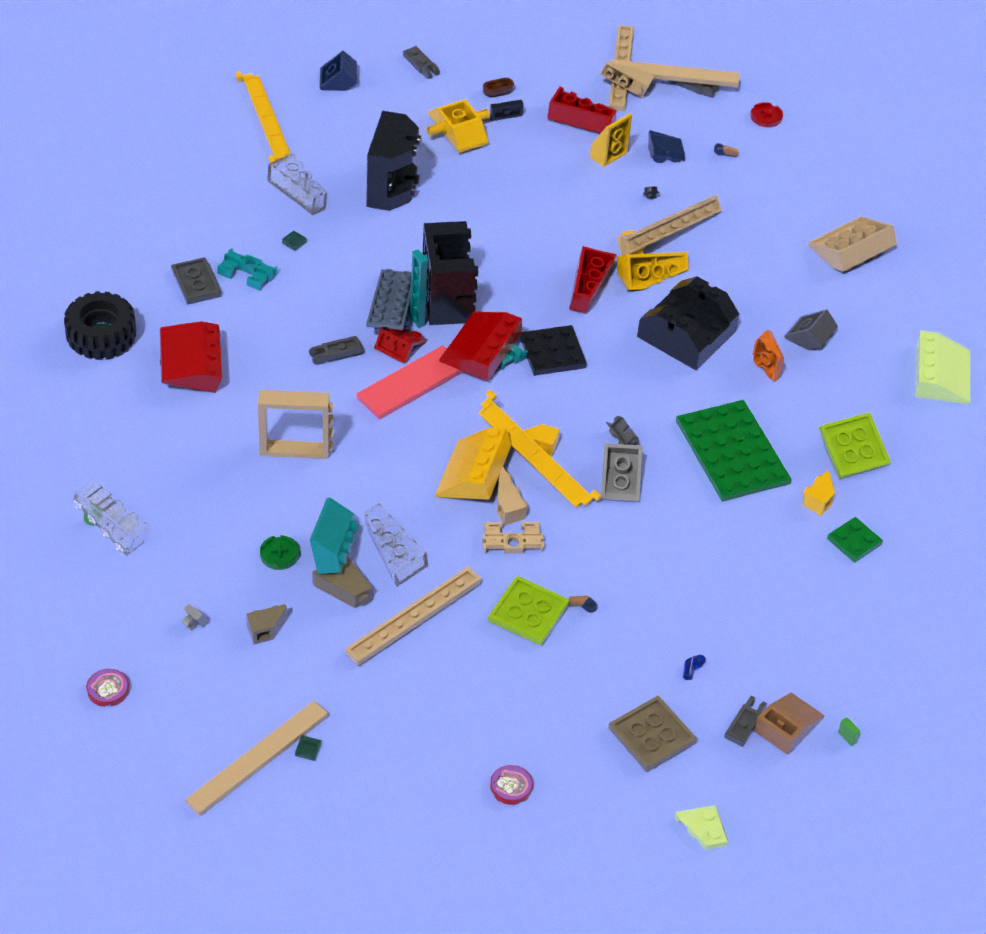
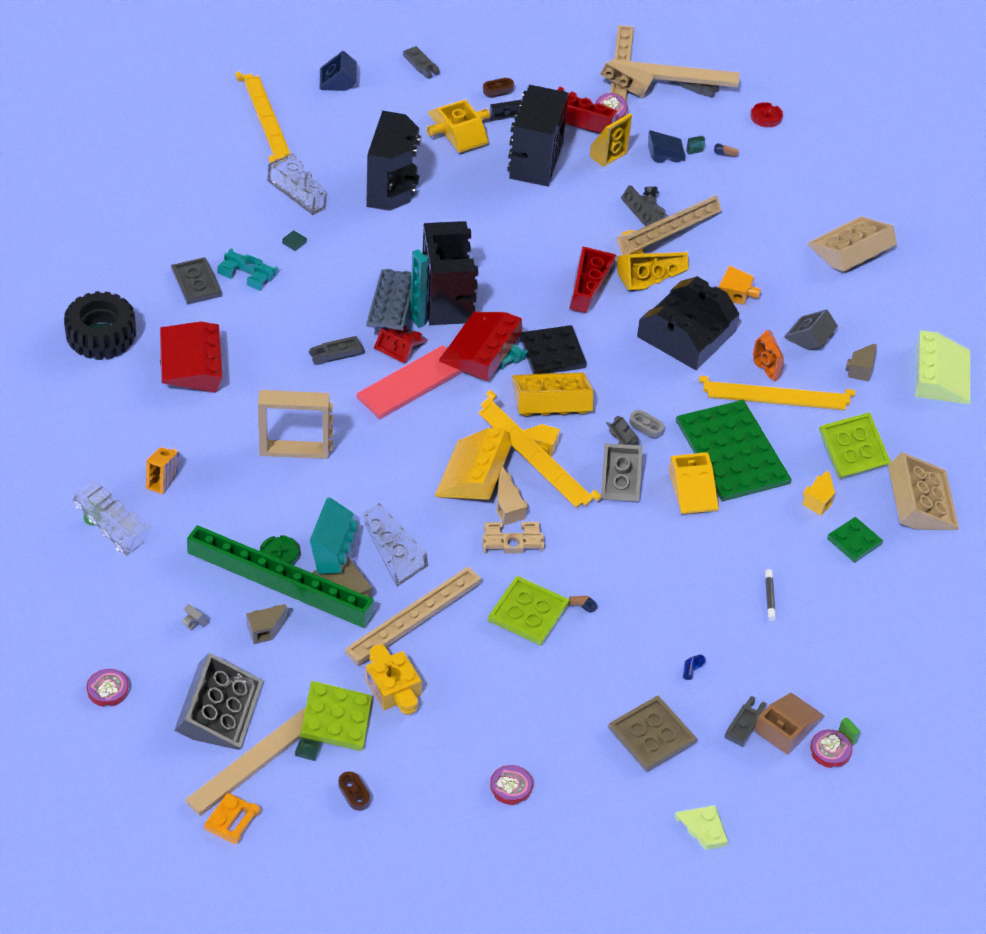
(161, 469): none -> light orange torso
(219, 703): none -> dark grey slope
(226, 815): none -> light orange plate
(280, 576): none -> green brick
(336, 716): none -> lime plate
(355, 792): none -> reddish brown plate
(393, 680): none -> yellow brick
(537, 135): none -> black piece
(552, 393): none -> yellow slope
(615, 102): none -> tile
(643, 206): none -> dark grey bracket
(646, 423): none -> light grey plate
(693, 483): none -> yellow slope
(695, 144): none -> tile
(739, 285): none -> light orange torso
(770, 595): none -> dark grey bar
(776, 395): none -> yellow piece
(831, 748): none -> tile
(861, 363): none -> dark tan slope
(922, 494): none -> tan slope

